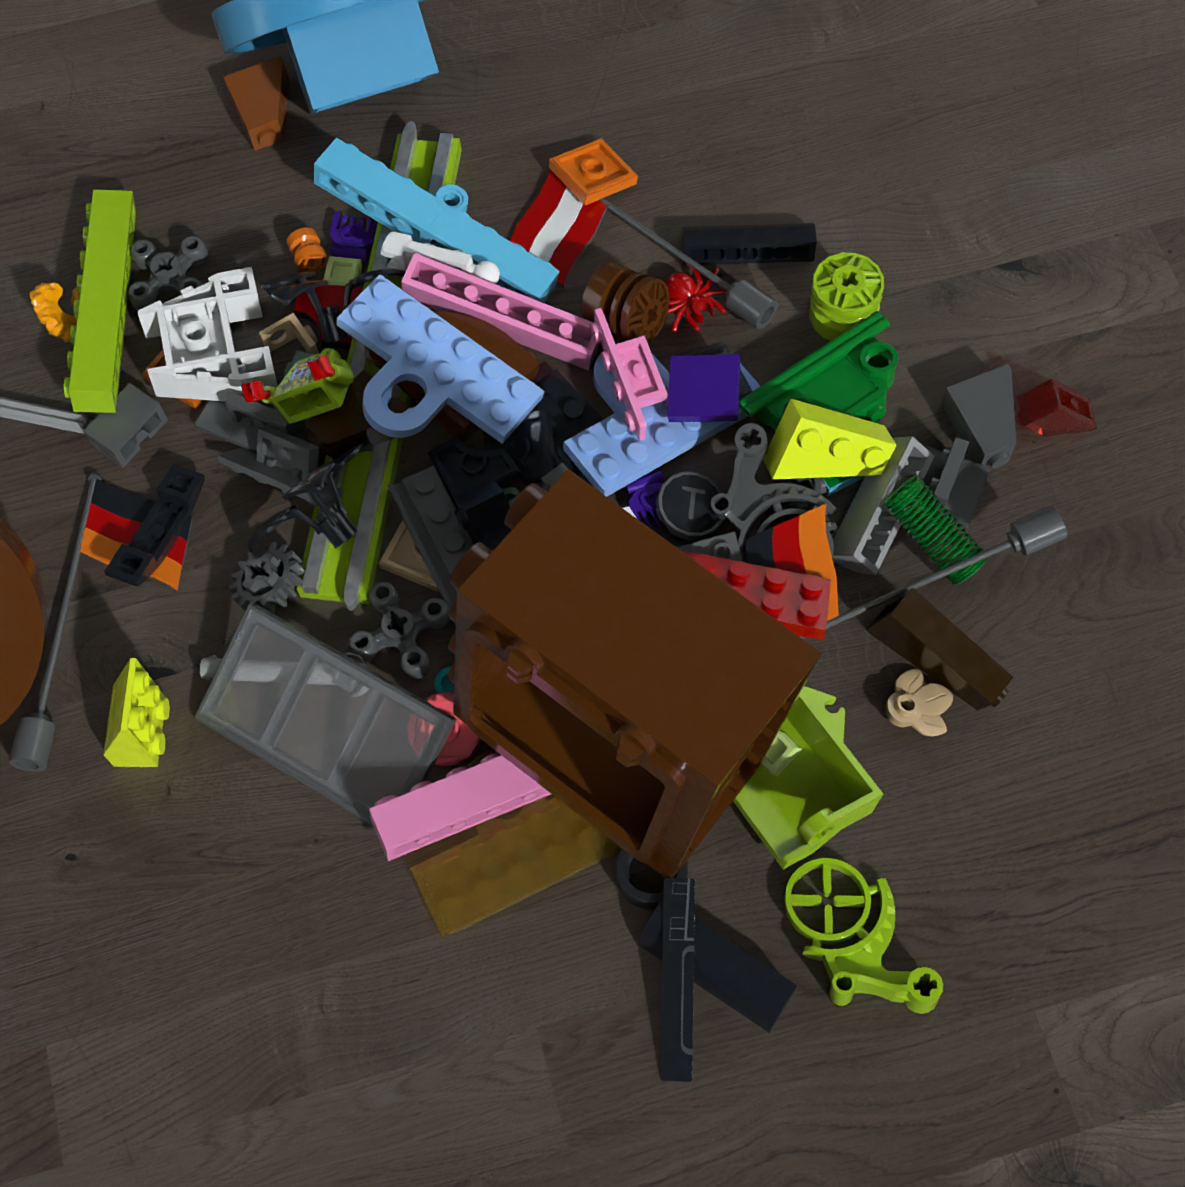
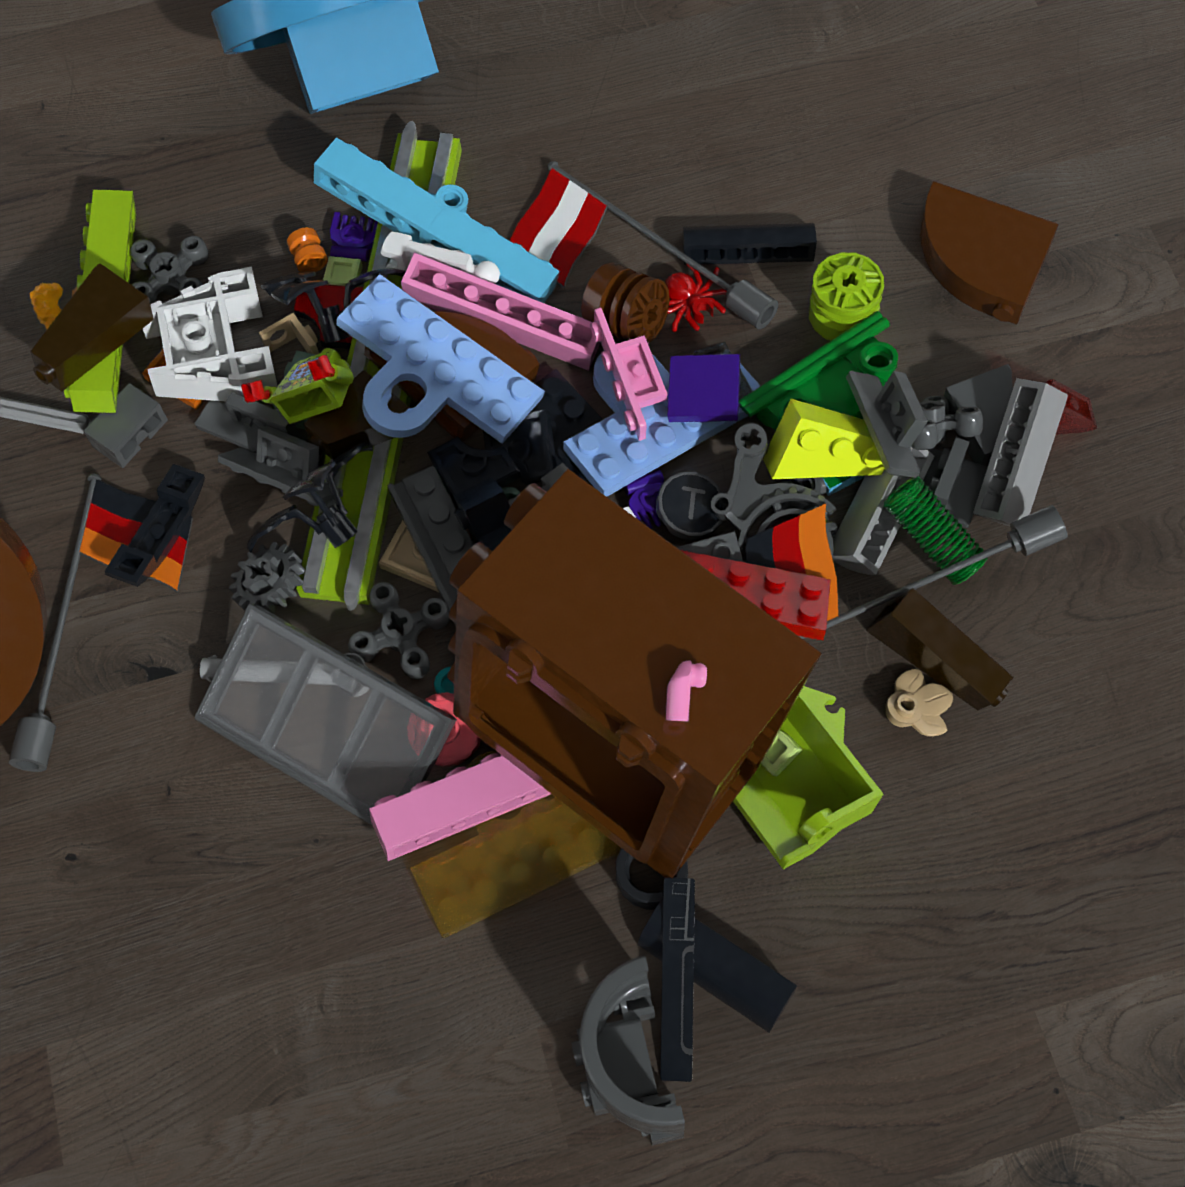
(90, 328): none -> dark brown slope
(136, 719): neon yellow slope -> none
(261, 100): dark orange slope -> none
(593, 171): orange tile -> none
(619, 1059): none -> dark grey piece
(679, 687): none -> bright pink arm
(859, 965): lime piece -> none
(891, 417): none -> dark grey bracket
(965, 421): none -> dark grey gear
(984, 250): none -> reddish brown brick
(1020, 452): none -> light grey brick

